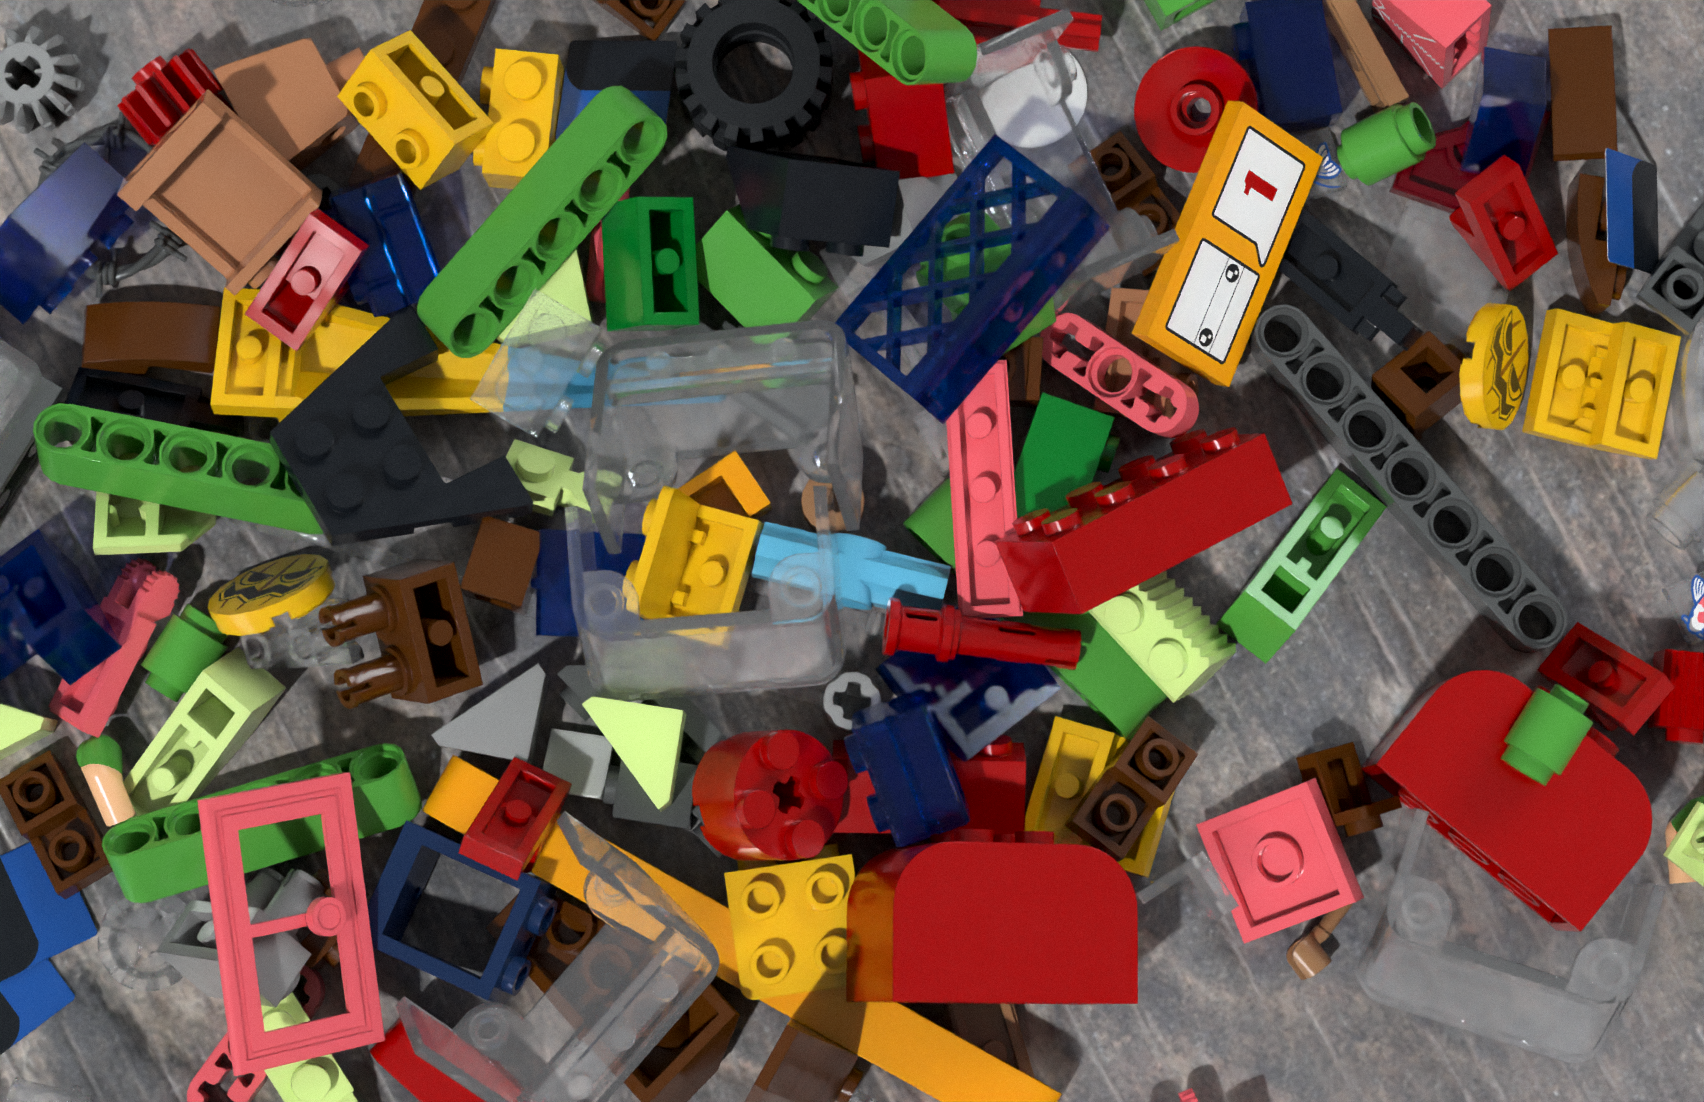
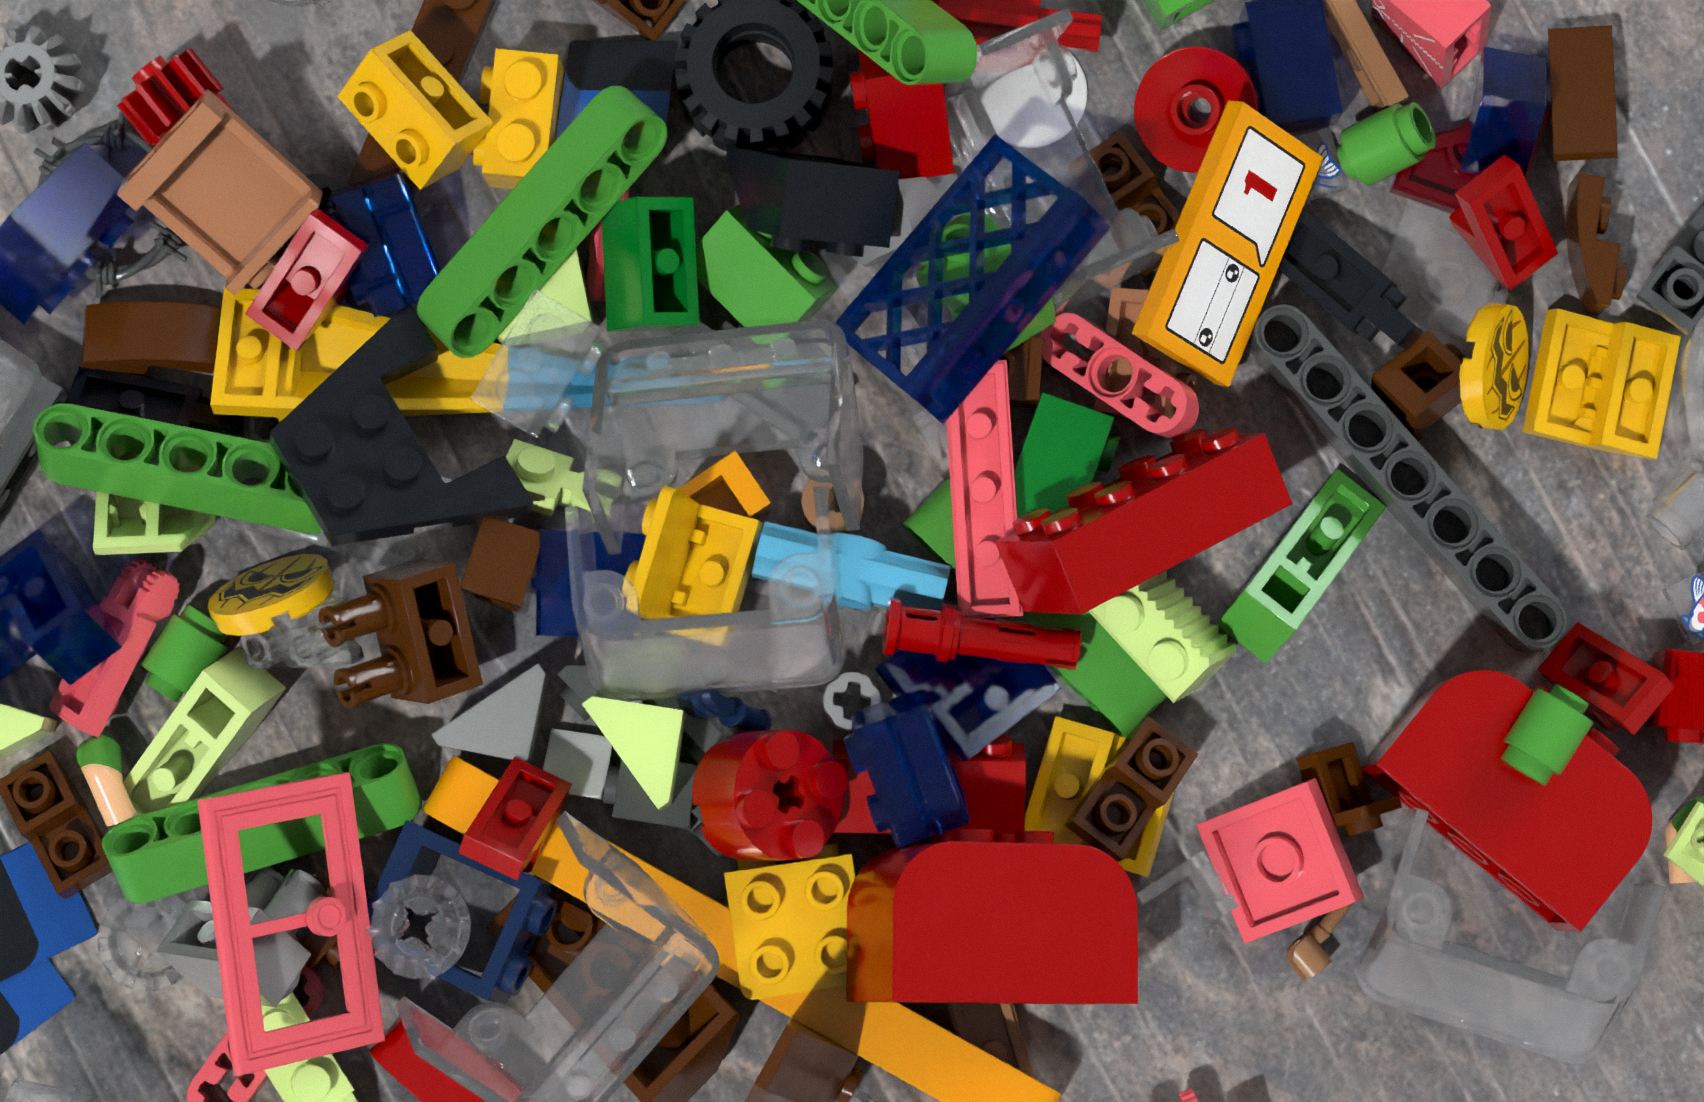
(292, 98): nougat torso -> none
(447, 931): none -> clear gear
(730, 711): none -> dark blue piece
(1631, 211): sticker -> none

